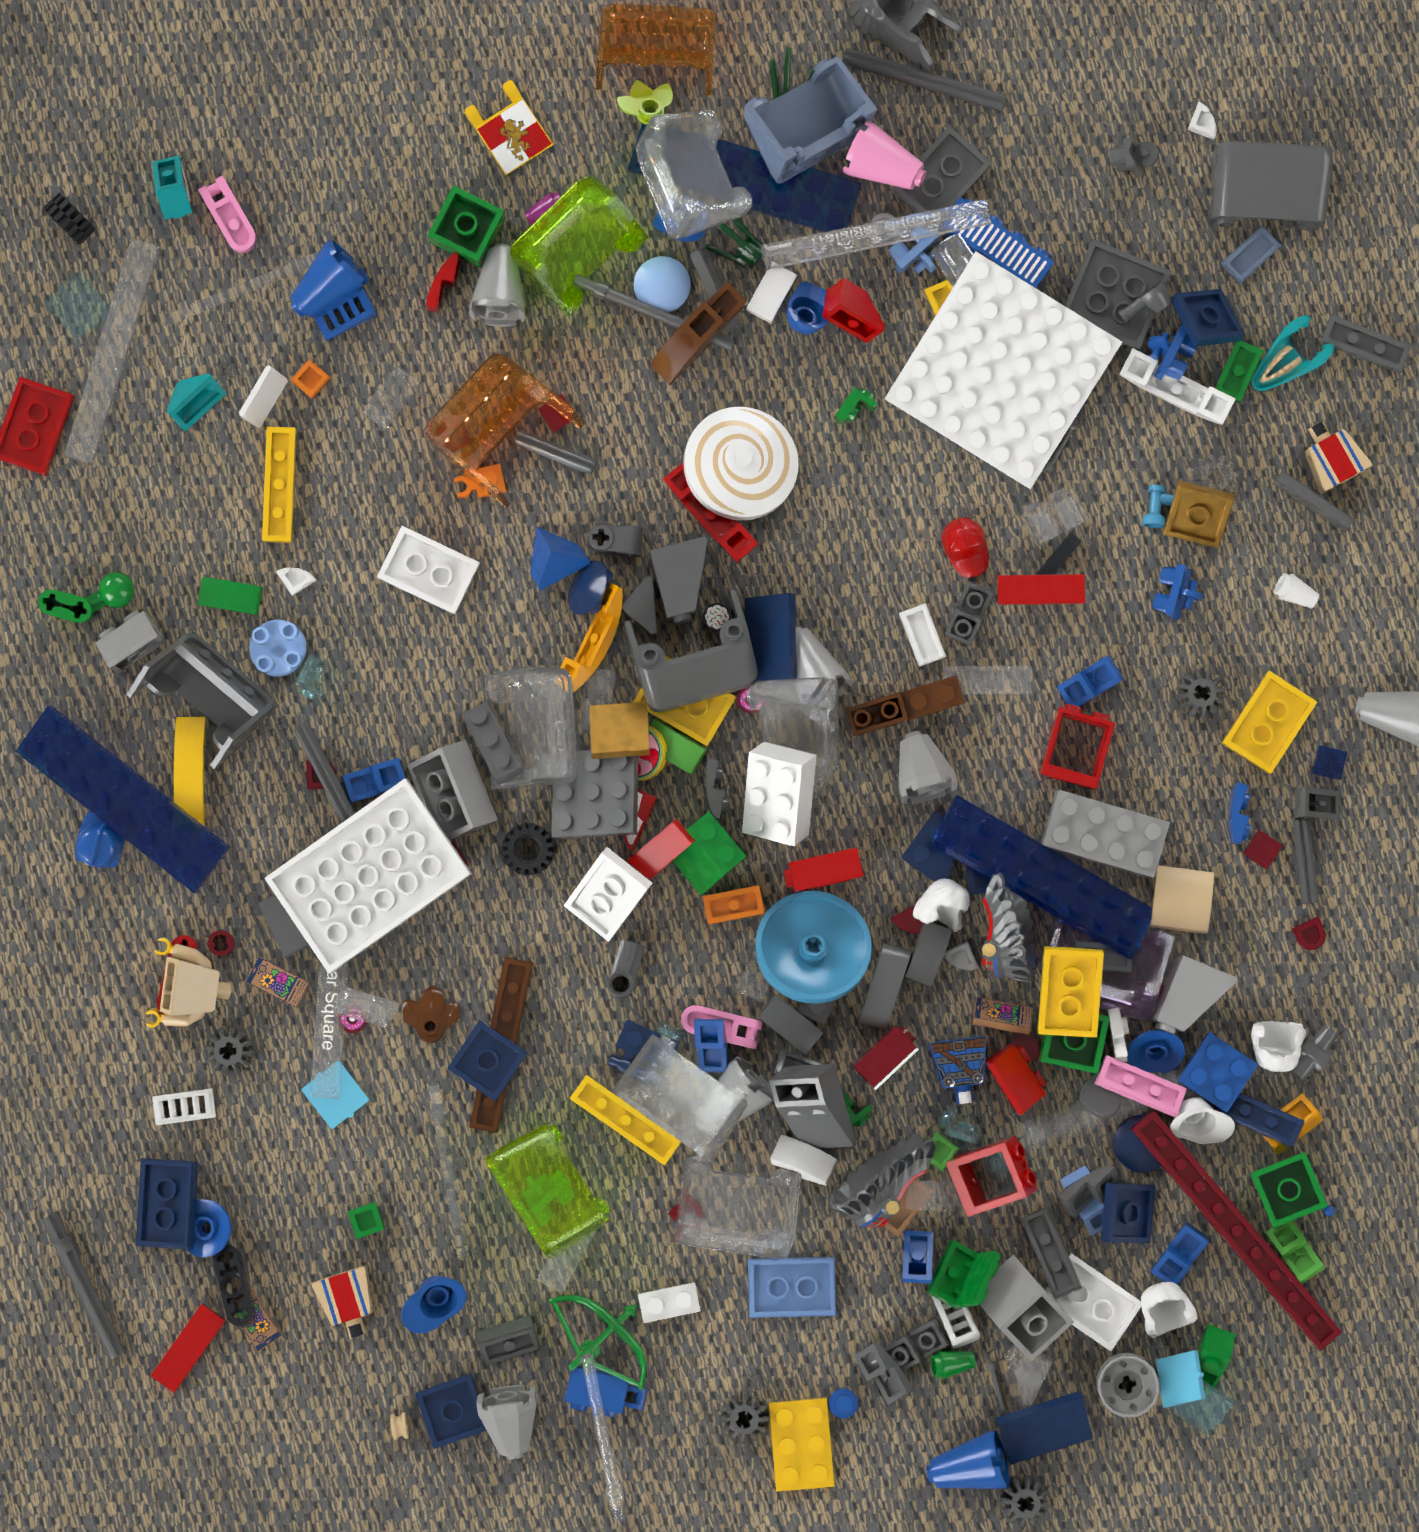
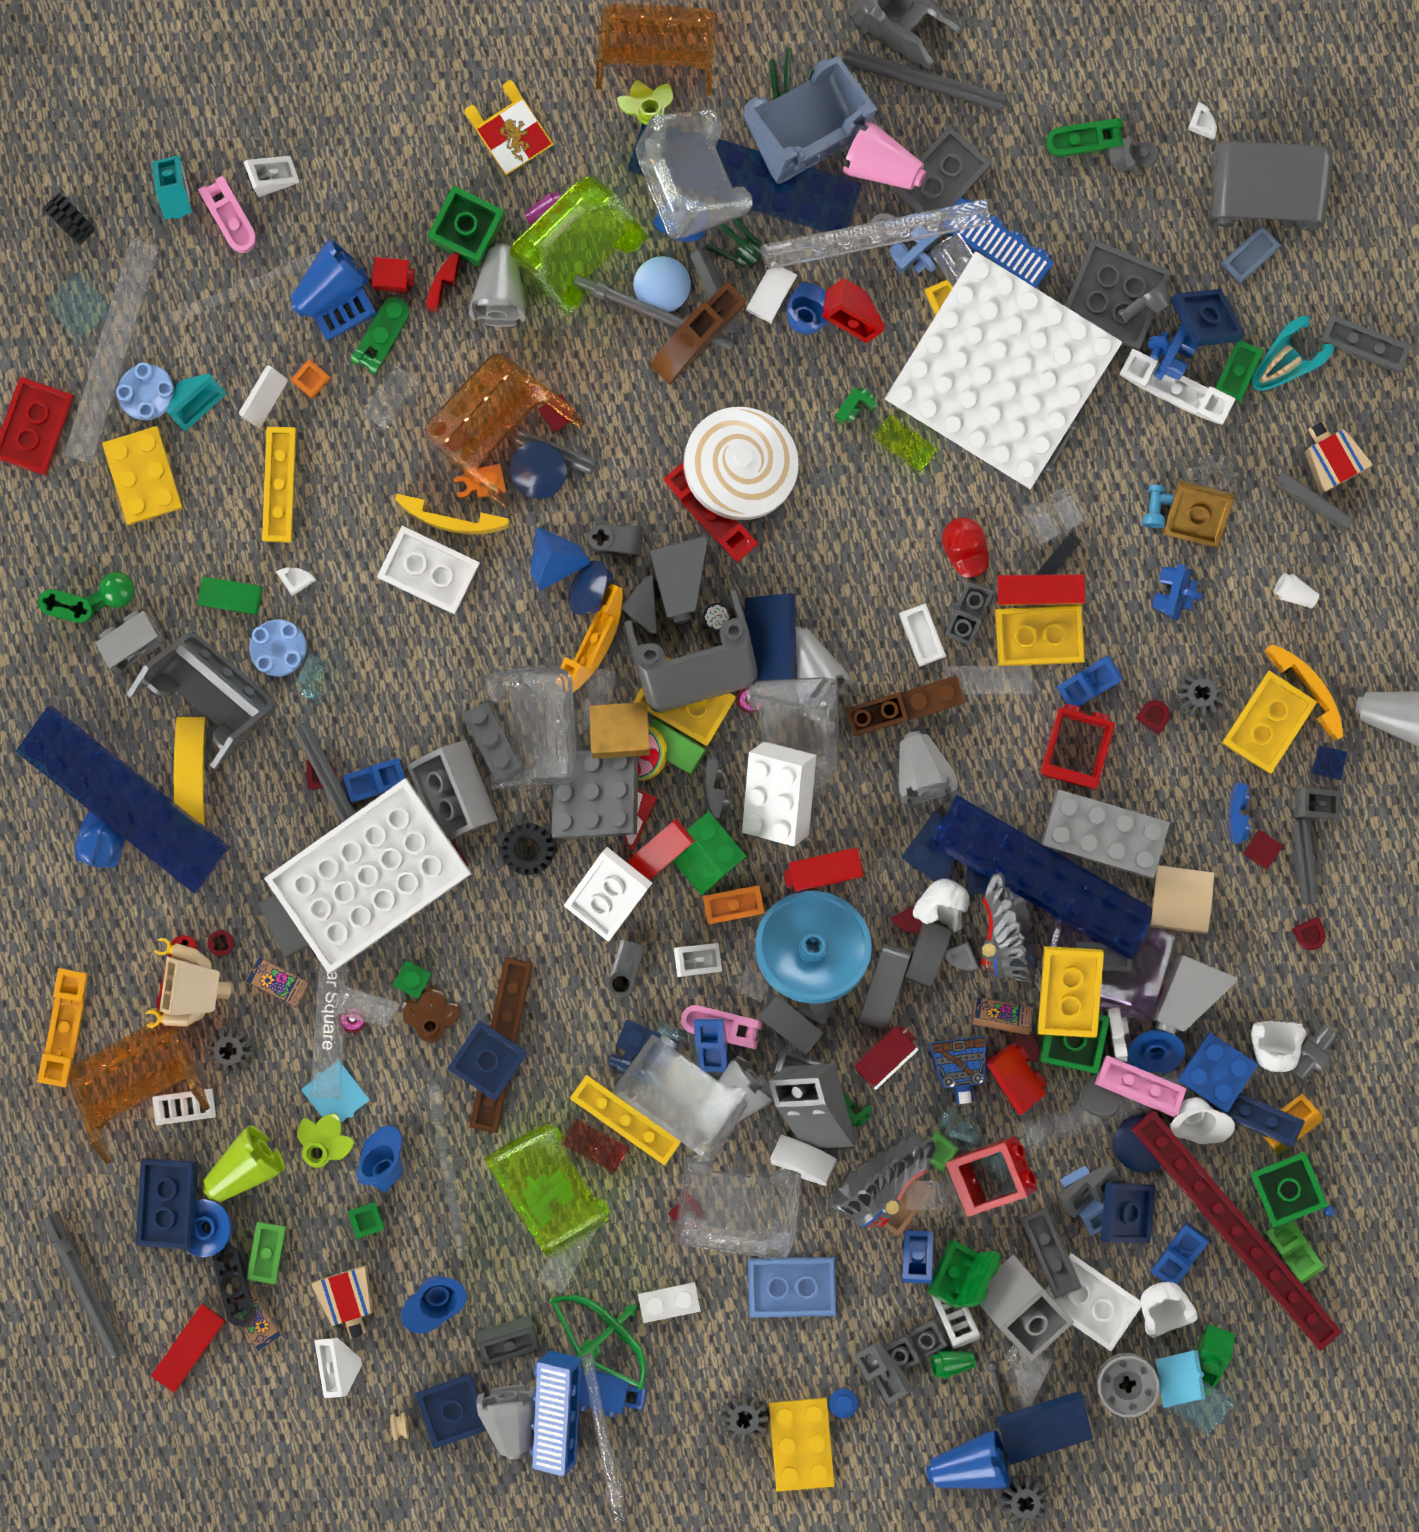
(64, 1027): none -> light orange slope
(130, 1074): none -> clear orange windscreen
(142, 475): none -> yellow plate
(145, 391): none -> light blue dish
(243, 1166): none -> lime cone
(266, 1252): none -> bright green plate
(271, 174): none -> white slope
(327, 1137): none -> lime plate
(337, 1366): none -> white slope
(380, 1159): none -> blue piece
(382, 334): none -> green plate
(392, 275): none -> red brick
(412, 979): none -> green plate
(486, 524): none -> yellow slope
(538, 469): none -> dark blue dish
(556, 1413): none -> brick
(594, 1145): none -> clear red slope
(697, 959): none -> white slope
(904, 443): none -> clear neon green slope
(1039, 635): none -> yellow tile
(1084, 138): none -> green plate
(1154, 715): none -> dark red tile
(1330, 719): none -> light orange slope

